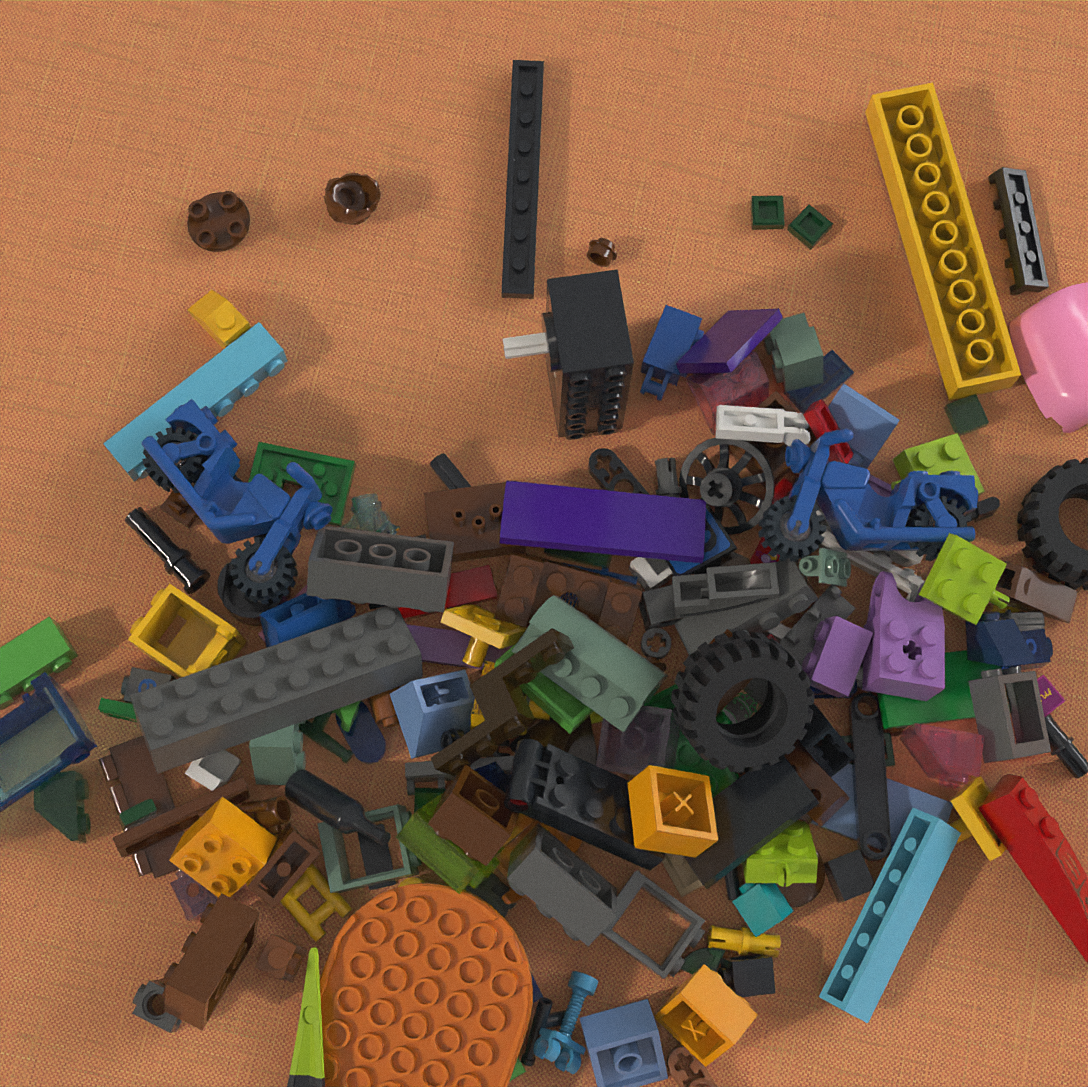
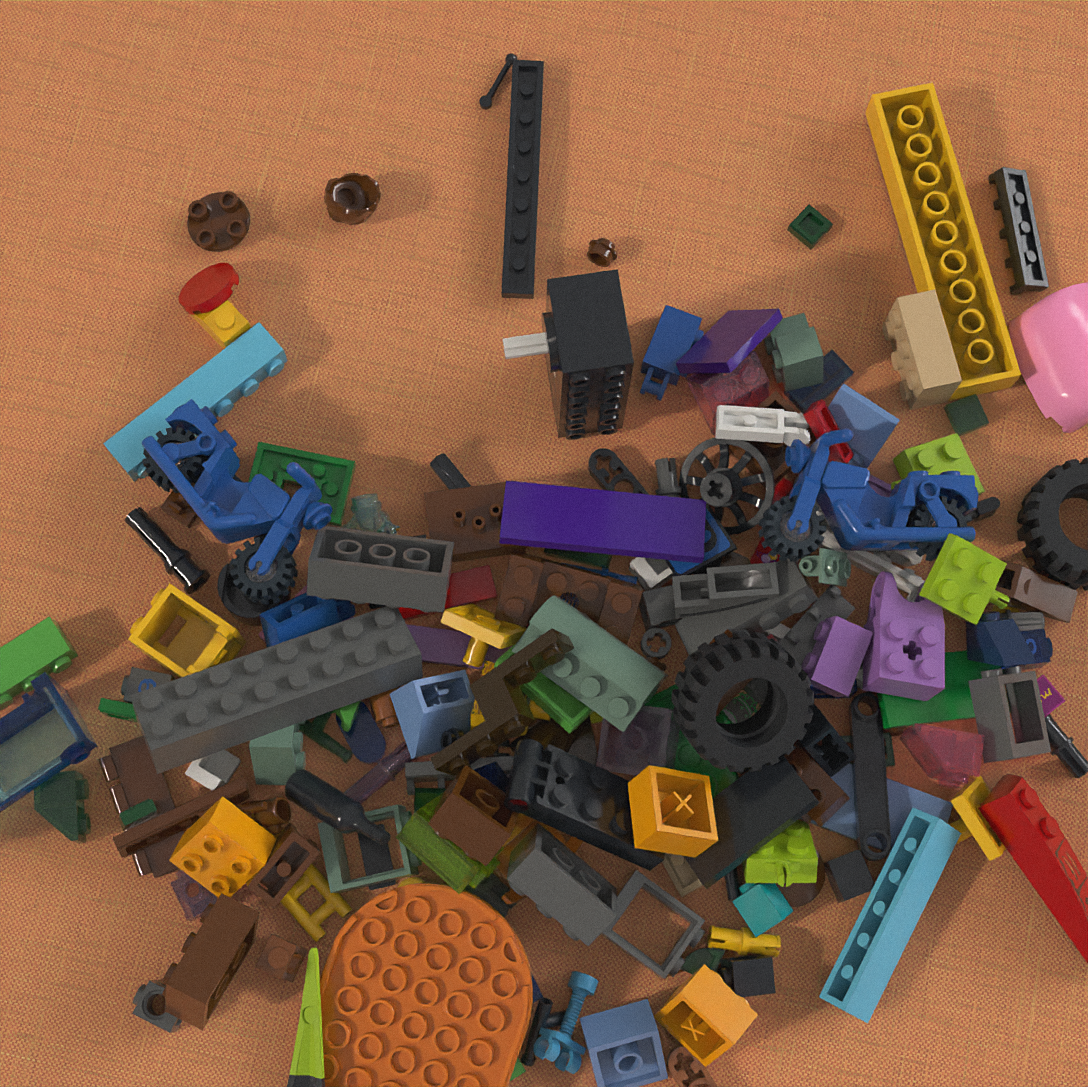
(208, 288): none -> red tile
(380, 774): none -> axle
(485, 101): none -> black hinge
(767, 212): dark green tile -> none
(921, 350): none -> tan brick

